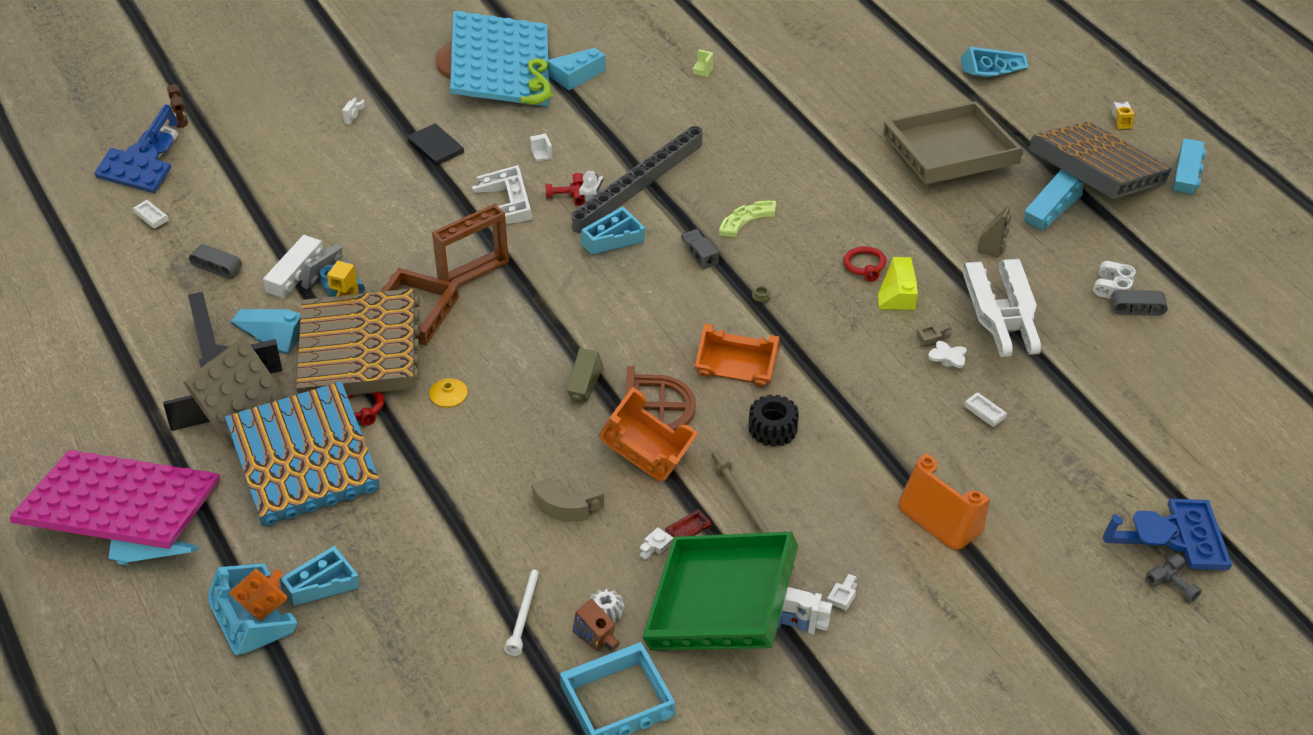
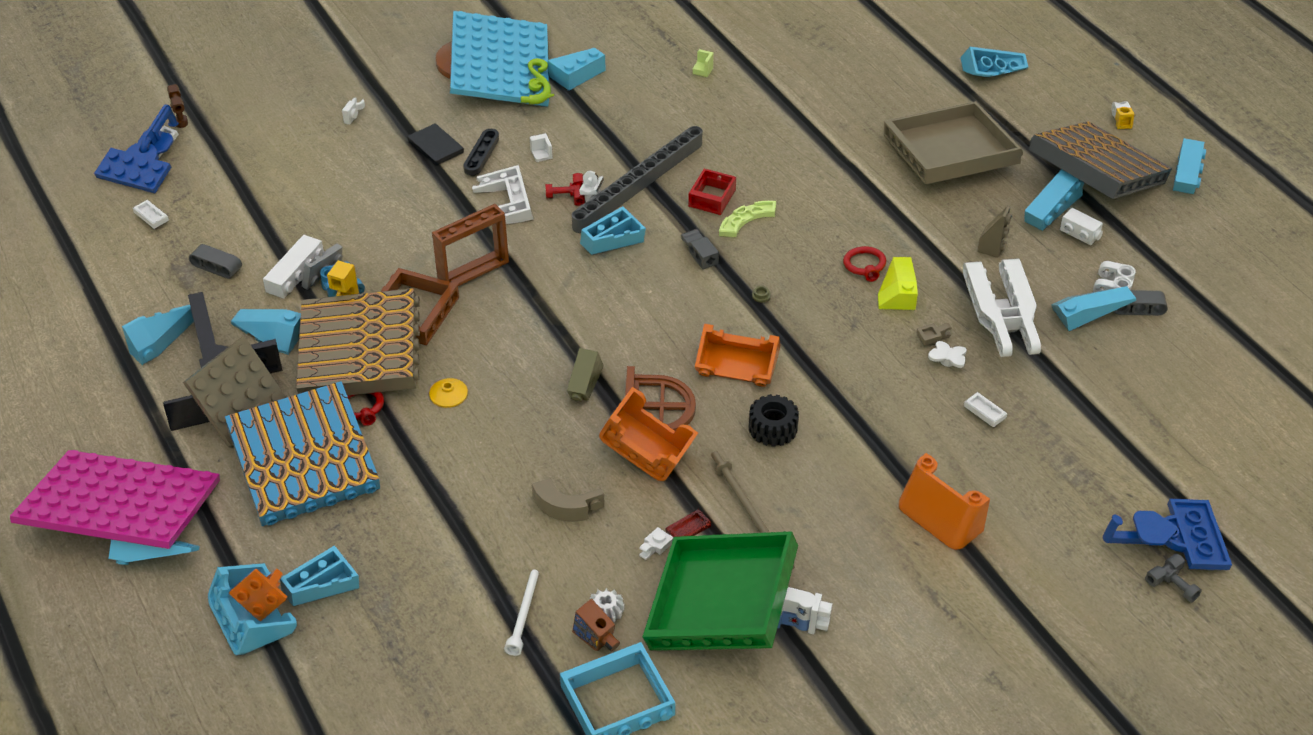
(152, 335): none -> medium azure wedge
(481, 152): none -> black plate
(709, 202): none -> red window
(844, 594): white plate -> none
(1081, 226): none -> white brick
(1084, 308): none -> medium azure wedge

